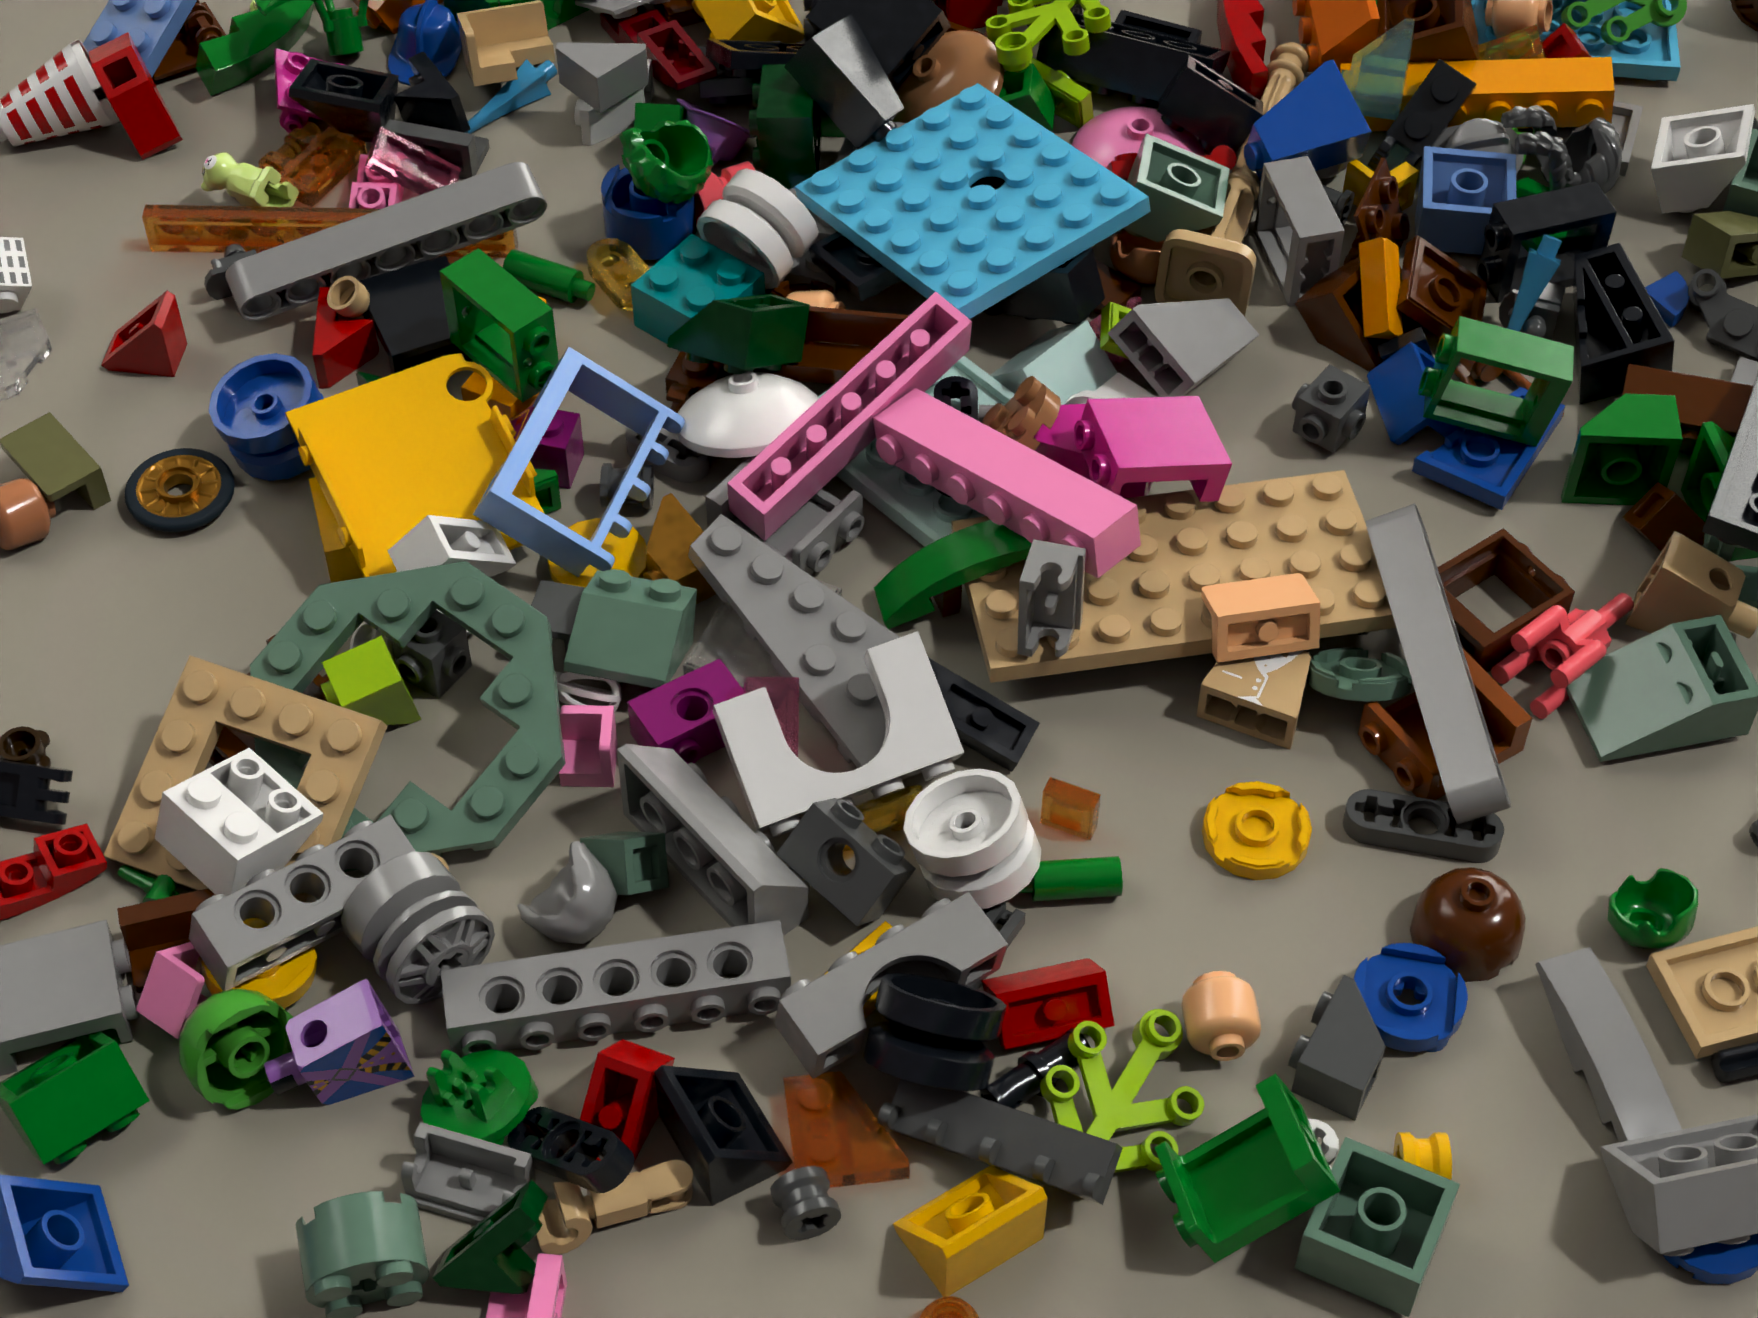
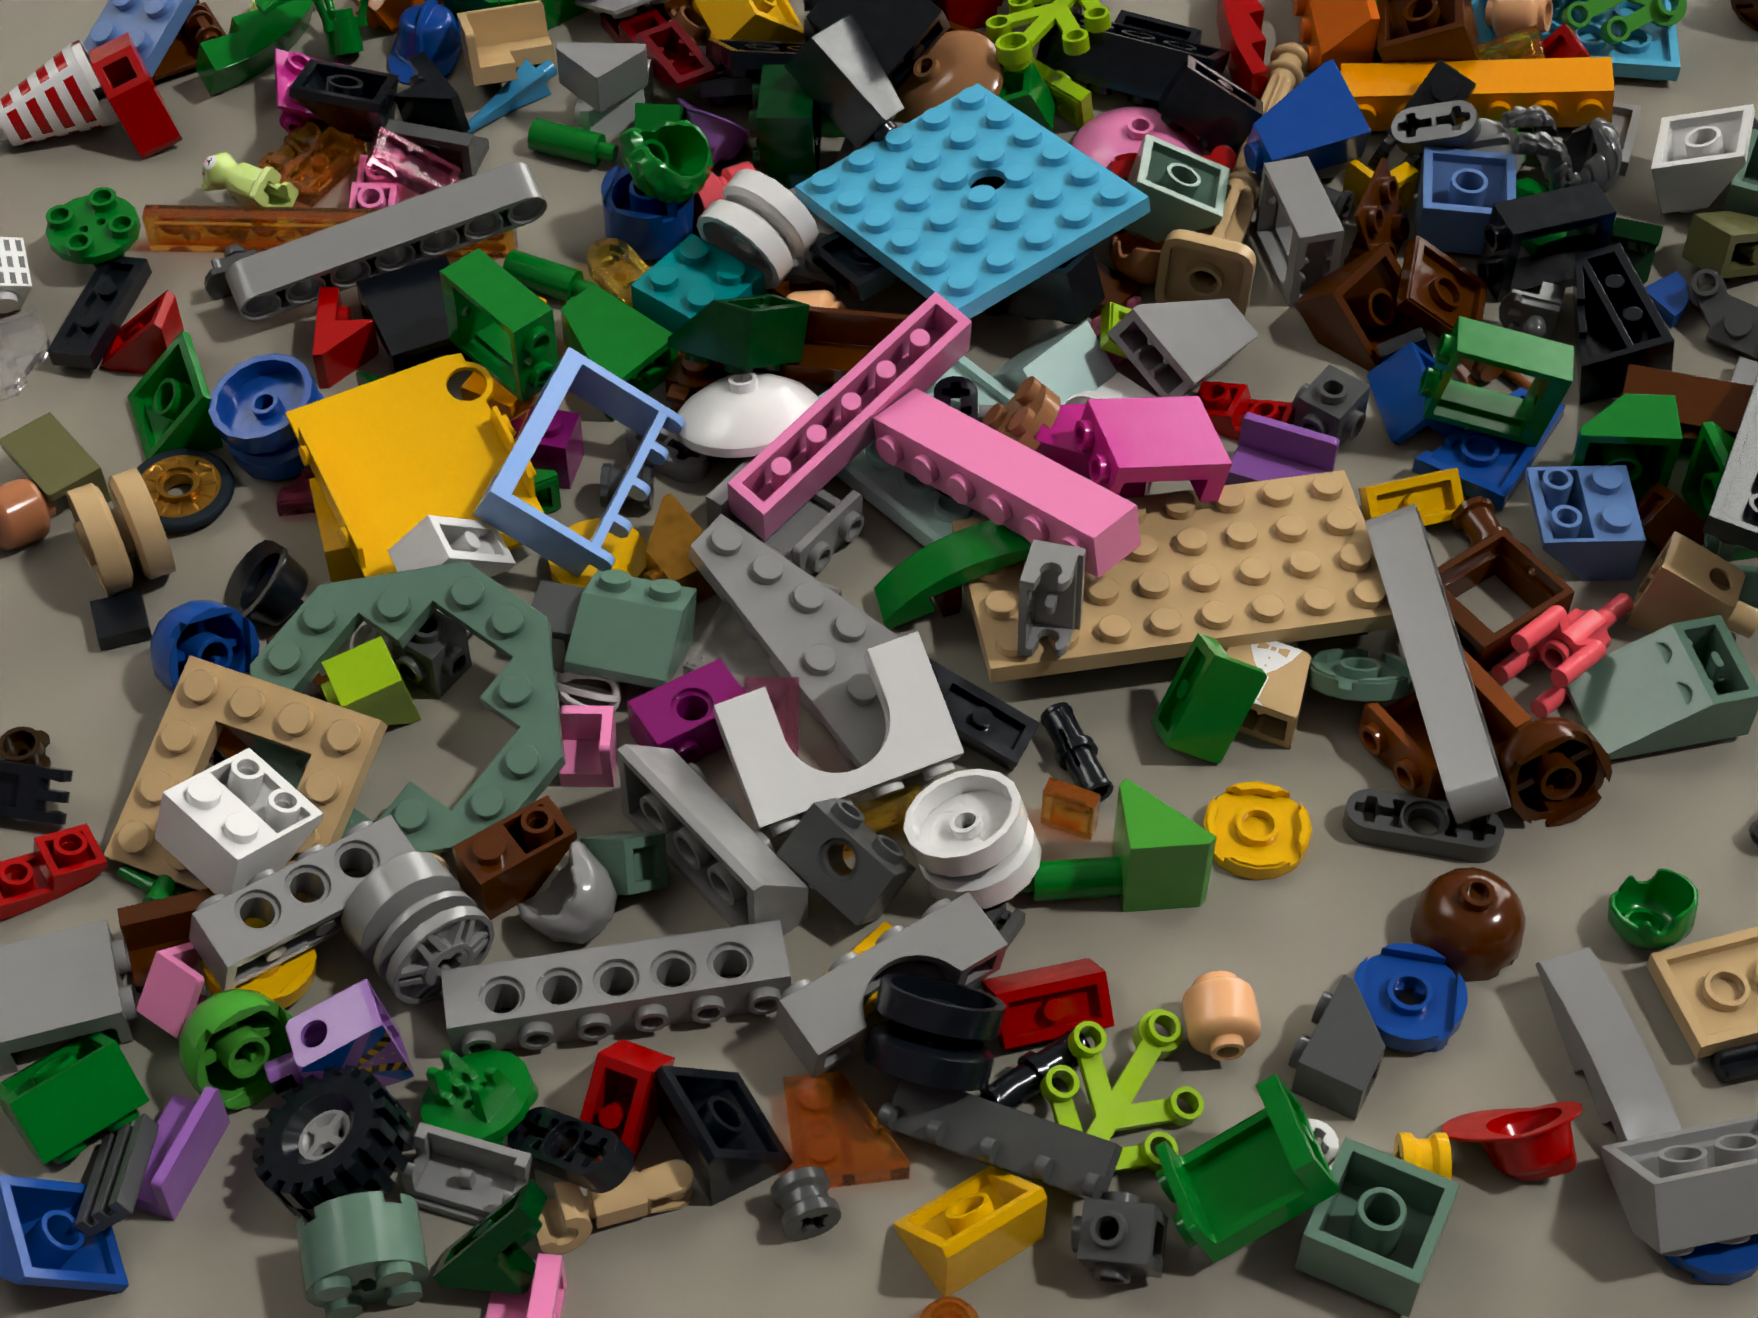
(92, 227): none -> green plate
(99, 312): none -> black plate
(117, 1176): none -> dark grey tile
(120, 620): none -> black tile
(128, 528): none -> tan wheel
(174, 403): none -> green slope
(181, 1150): none -> medium lavender panel
(203, 631): none -> blue cylinder
(267, 584): none -> black piece
(297, 496): none -> clear pink tile
(332, 1140): none -> black wheel
(348, 297): tan hinge -> none
(513, 856): none -> reddish brown slope
(570, 142): none -> green cylinder
(617, 338): none -> green slope
(691, 23): none -> medium nougat plate
(1075, 750): none -> black pin
(1120, 1237): none -> dark grey brick
(1160, 853): none -> bright green slope
(1207, 701): none -> green panel
(1229, 402): none -> red slope
(1262, 617): light nougat panel -> none
(1279, 450): none -> medium lavender panel
(1380, 288): light orange slope -> none
(1381, 72): clear light blue slope -> none
(1434, 494): none -> yellow plate
(1436, 126): none -> dark grey beam
(1476, 519): none -> reddish brown bush
(1522, 1141): none -> red piece
(1537, 273): dark azure piece -> none
(1553, 770): none -> reddish brown cylinder
(1588, 519): none -> medium blue slope
(1638, 242): none -> dark green slope

